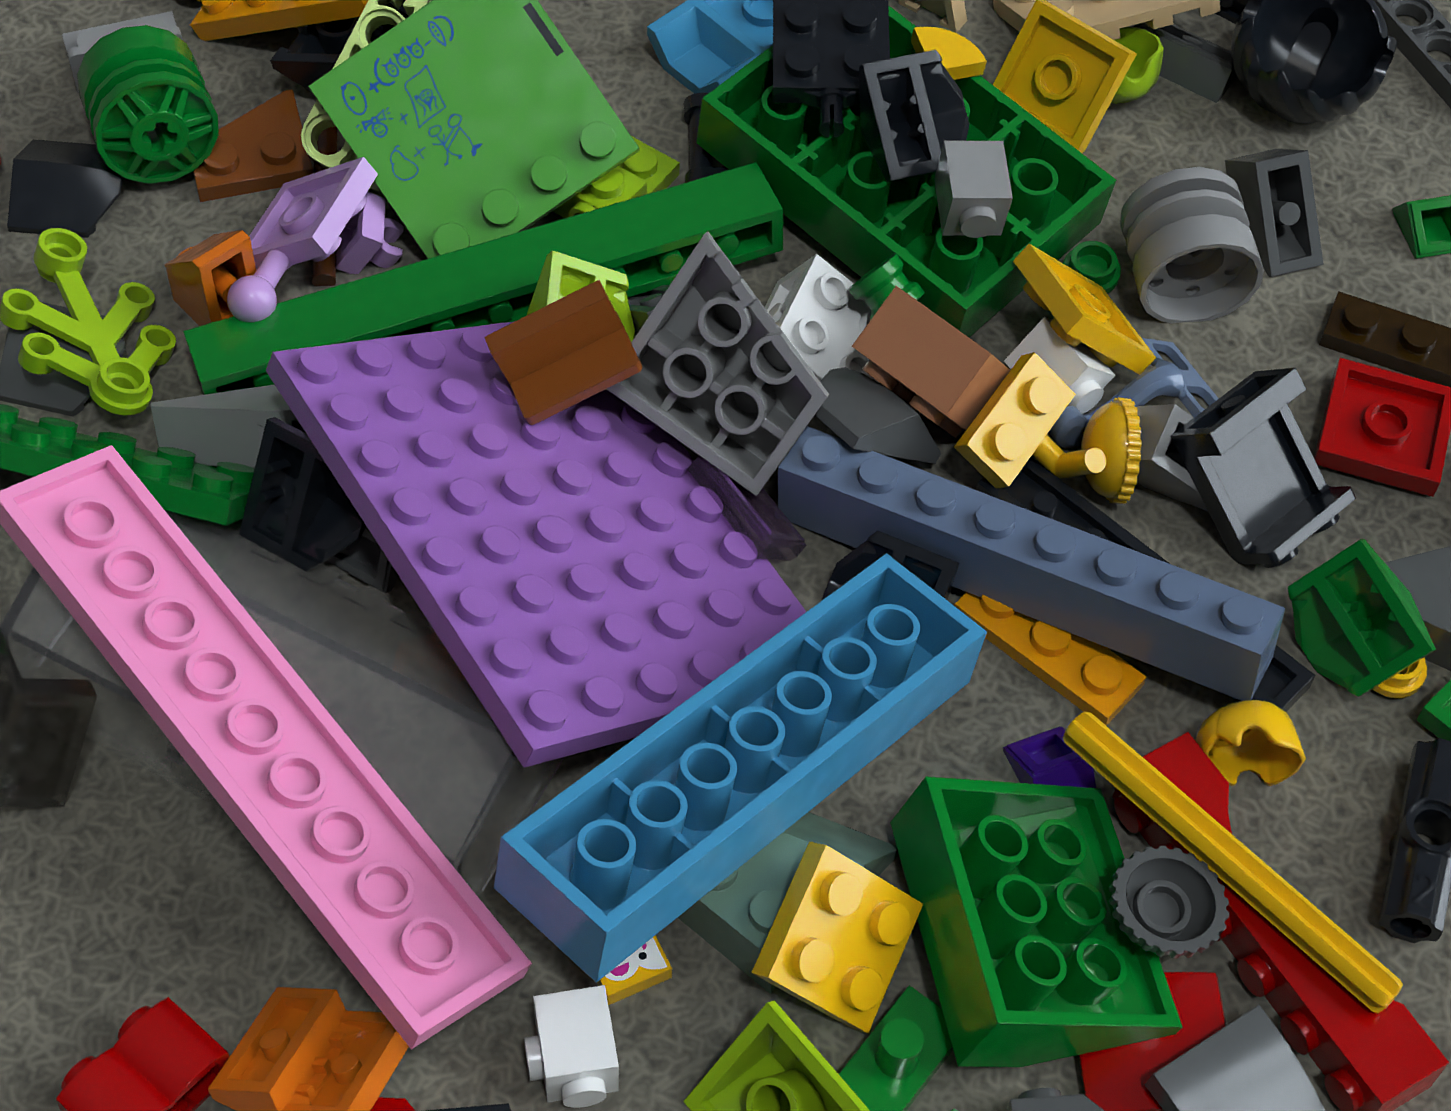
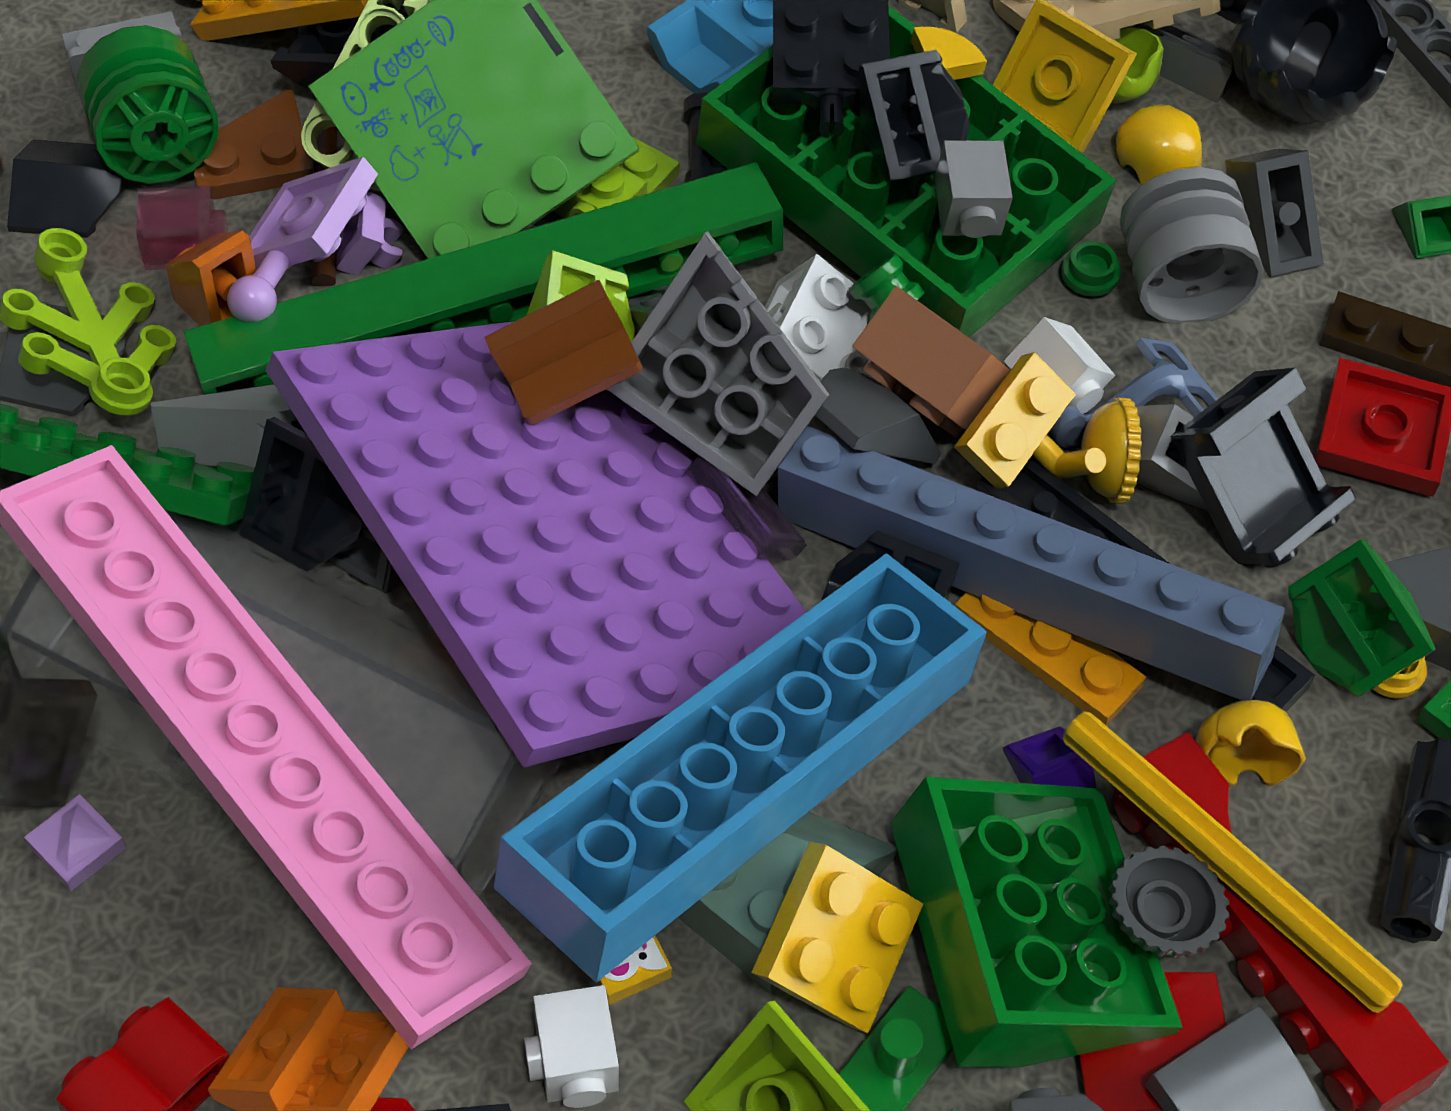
(75, 842): none -> lavender tile
(174, 221): none -> clear pink brick
(1082, 311): yellow plate -> none
(1158, 141): none -> yellow hair

